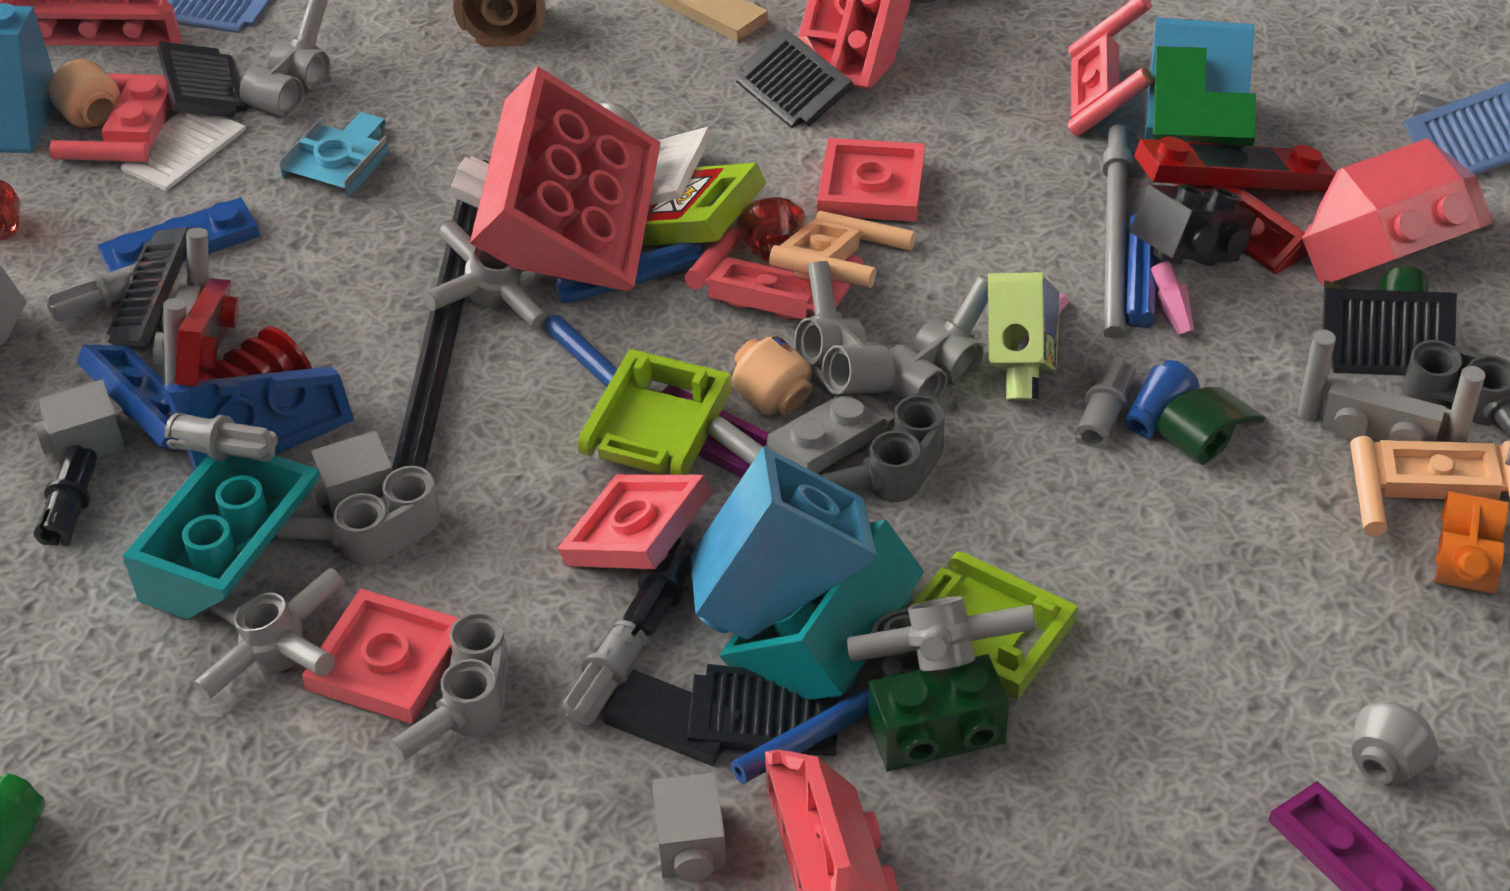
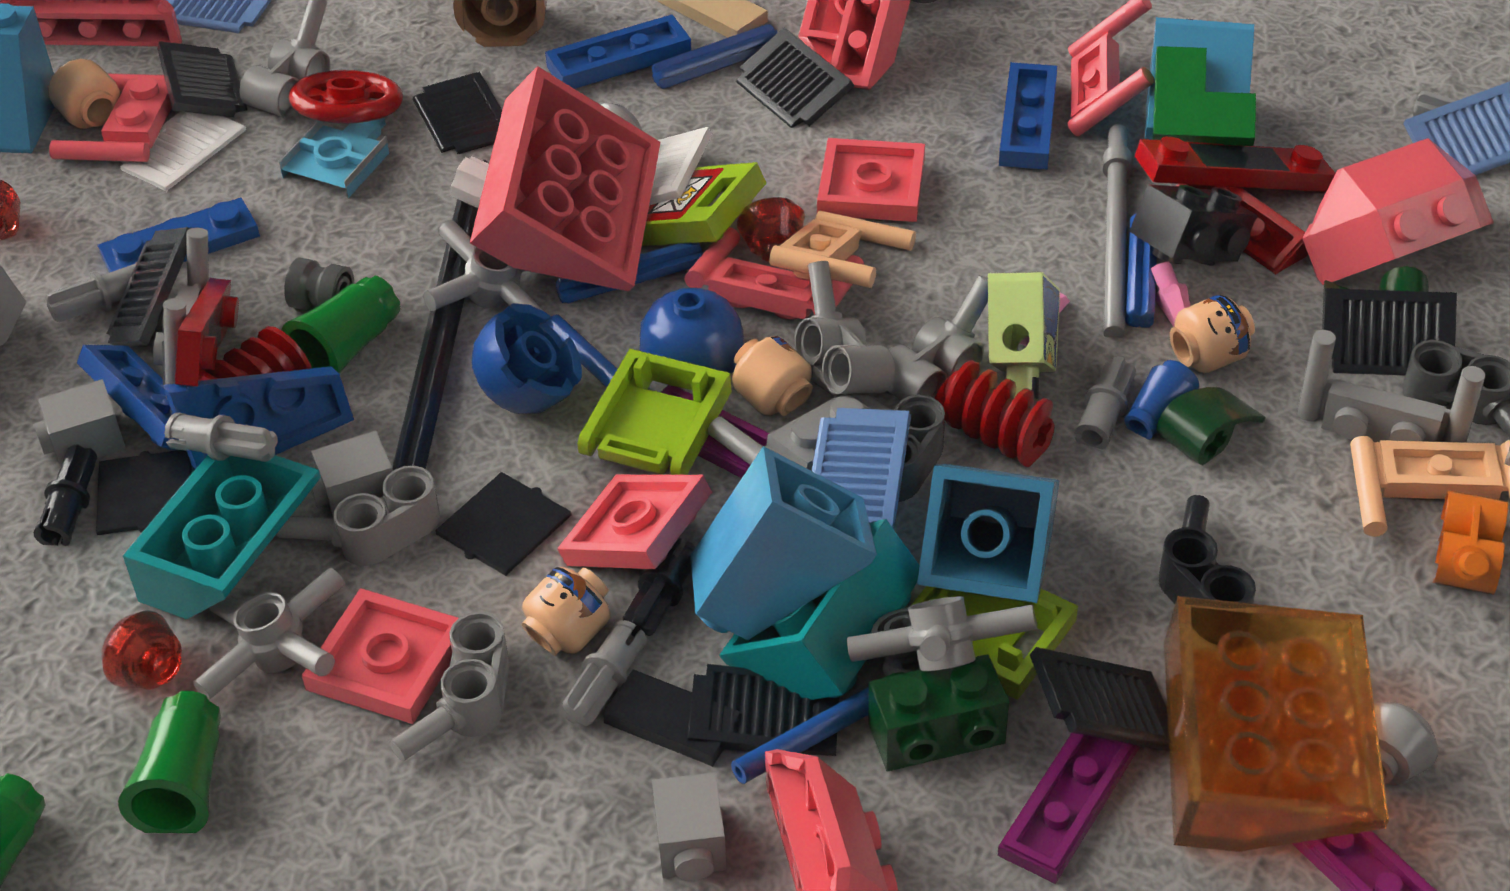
(138, 488): none -> black piece
(141, 652): none -> clear red cone
(175, 768): none -> green plant
(311, 285): none -> dark grey wheel
(344, 323): none -> green plant
(345, 96): none -> red plate
(460, 113): none -> black window
(503, 523): none -> black piece
(524, 361): none -> blue cylinder
(566, 610): none -> light nougat head
(618, 52): none -> blue plate
(693, 328): none -> blue cylinder
(711, 57): none -> blue axle
(865, 455): none -> medium blue window
(987, 532): none -> dark azure slope
(994, 413): none -> red piece
(1028, 116): none -> blue plate
(1065, 804): none -> magenta tile
(1103, 698): none -> black window
(1190, 562): none -> black beam
(1212, 334): none -> light nougat head
(1270, 726): none -> clear orange slope

